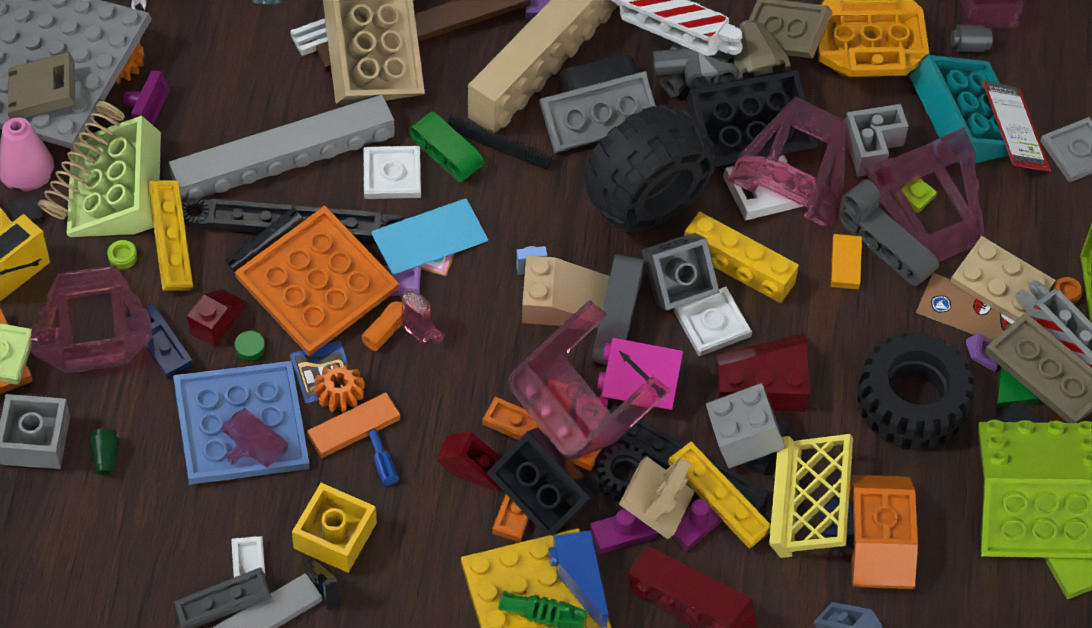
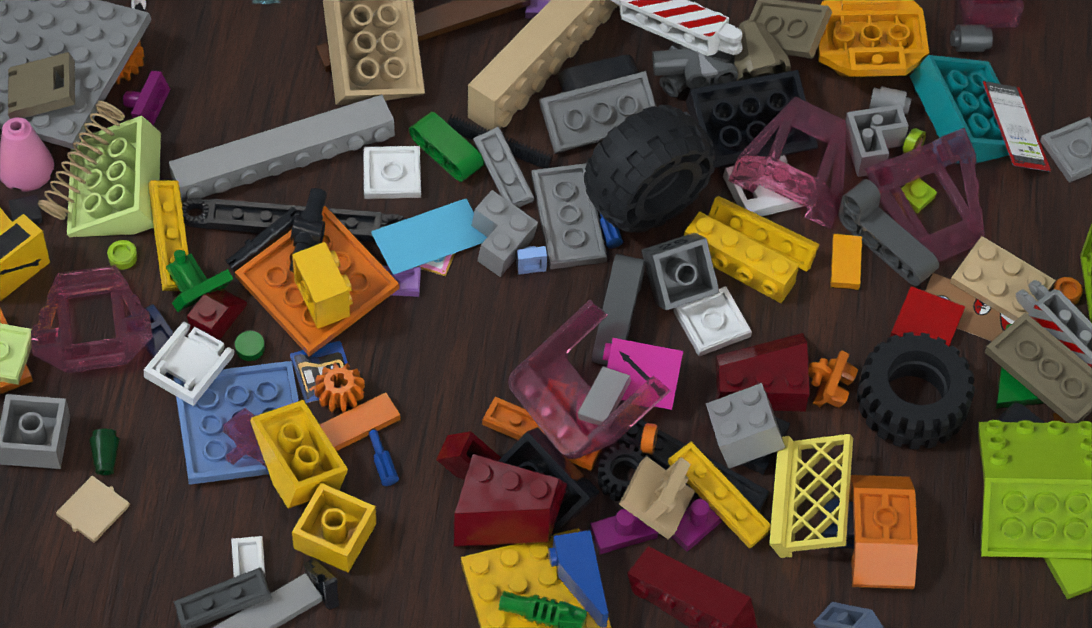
(93, 509): none -> tan piece
(190, 359): none -> white container
(192, 280): none -> green piece
(297, 453): none -> yellow slope
(307, 33): white tile -> none
(309, 227): none -> black pin
(322, 284): none -> yellow brick
(383, 326): orange bar -> none
(417, 318): clear pink plate -> none
(503, 167): none -> light grey tile
(505, 229): none -> light grey brick
(506, 505): none -> dark red wedge
(558, 290): tan slope -> none
(568, 217): none -> light grey tile
(604, 396): none -> light grey tile
(611, 234): none -> blue axle
(649, 438): none -> orange tile
(767, 233): none -> yellow tile
(828, 376): none -> orange hips
(888, 96): none -> light grey brick
(914, 140): none -> lime tile
(929, 315): none -> red tile
(976, 346): medium lavender slope -> none

